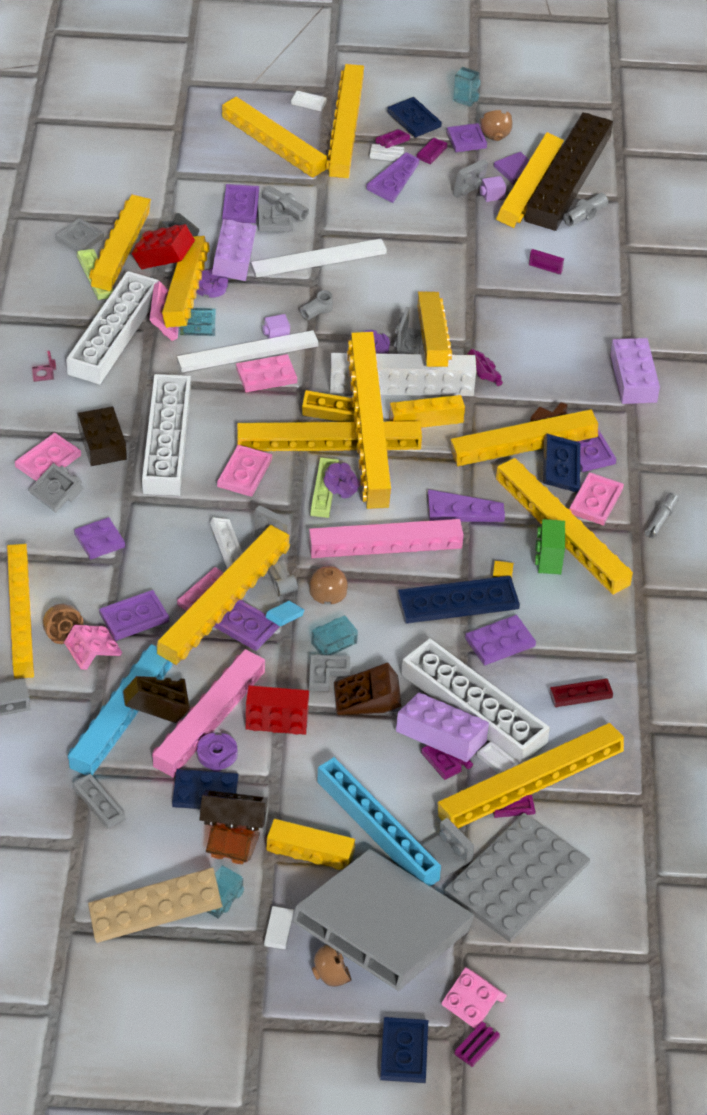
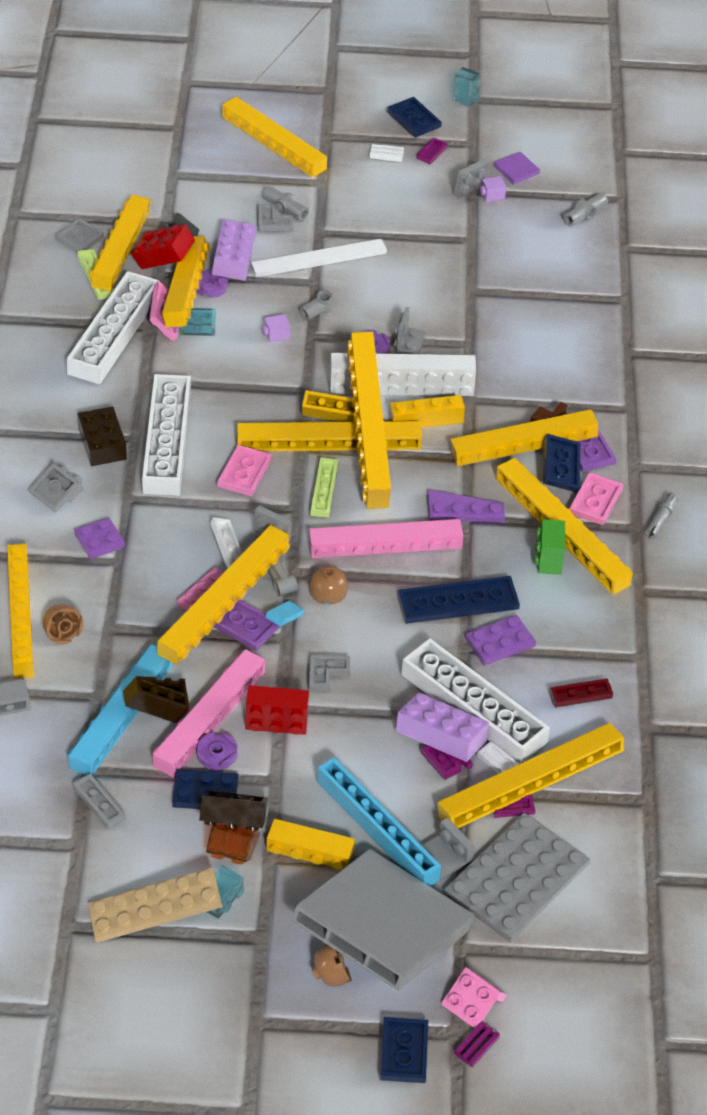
(48, 368): clear pink bracket -> none
(50, 451): bright pink plate -> none
(88, 641): bright pink bracket -> none
(134, 615): medium lavender plate -> none
(241, 203): medium lavender plate -> none
(247, 351): white tile -> none
(266, 373): bright pink plate -> none
(278, 927): white tile -> none
(308, 100): white tile -> none
(334, 636): clear light blue brick -> none
(345, 121): yellow brick -> none
(349, 483): medium lavender plate -> none
(368, 691): reddish brown slope -> none
(393, 138): magenta tile -> none
(393, 178): medium lavender wing -> none
(434, 329): yellow brick -> none
(467, 137): medium lavender plate -> none
(486, 368): magenta plate -> none
(496, 124): medium nougat cylinder -> none
(502, 569): yellow tile -> none
(528, 182): yellow brick -> none
(546, 261): magenta tile -> none
(568, 171): dark brown brick -> none
(634, 371): lavender brick -> none

